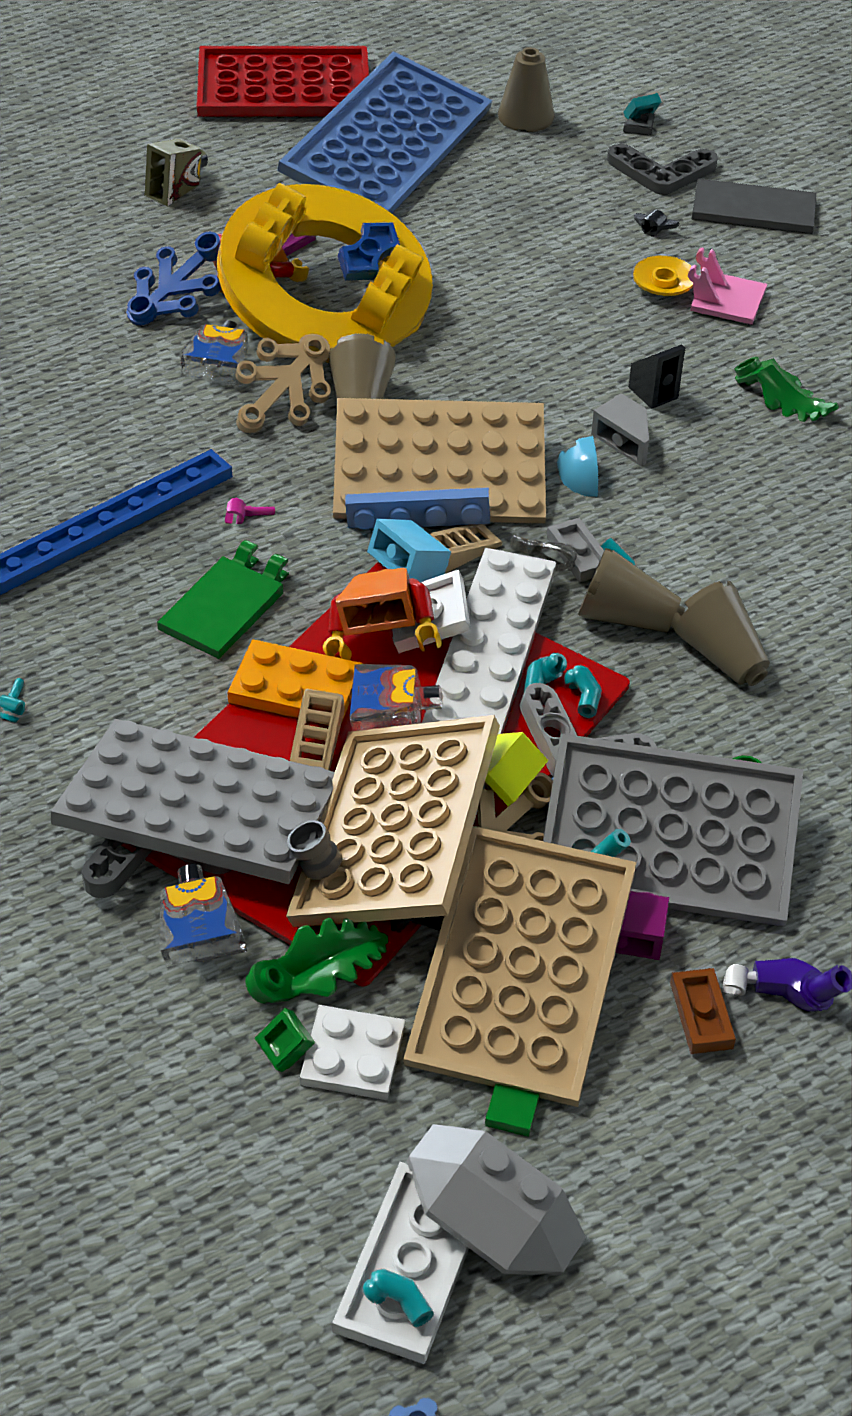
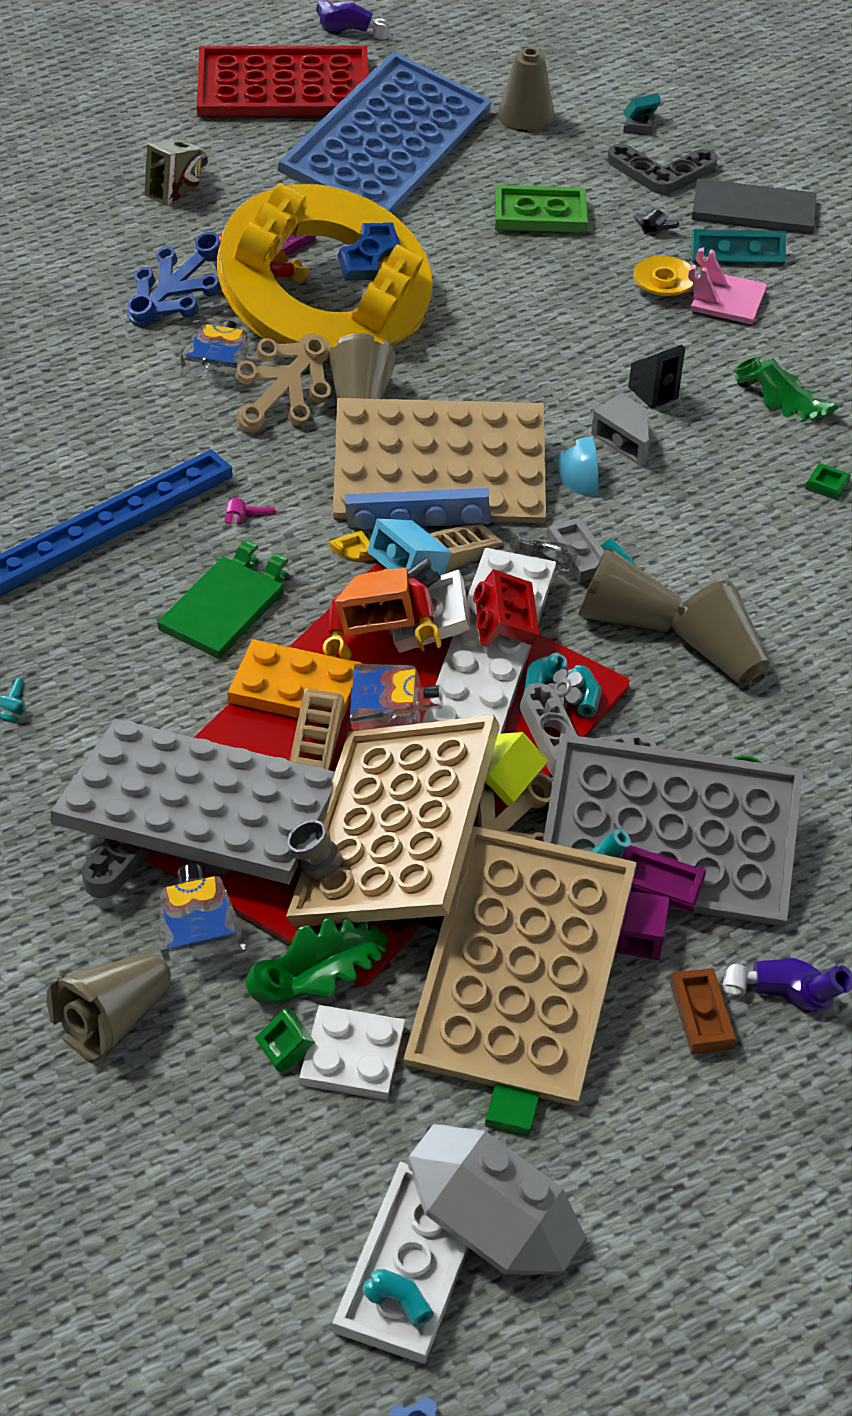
(106, 1001): none -> dark tan cone
(350, 15): none -> dark purple arm
(353, 546): none -> yellow tile
(423, 572): none -> black piece
(505, 608): none -> red bracket
(540, 208): none -> bright green plate
(567, 686): none -> light grey plant
(665, 877): none -> magenta tile
(741, 245): none -> teal plate
(828, 481): none -> green tile

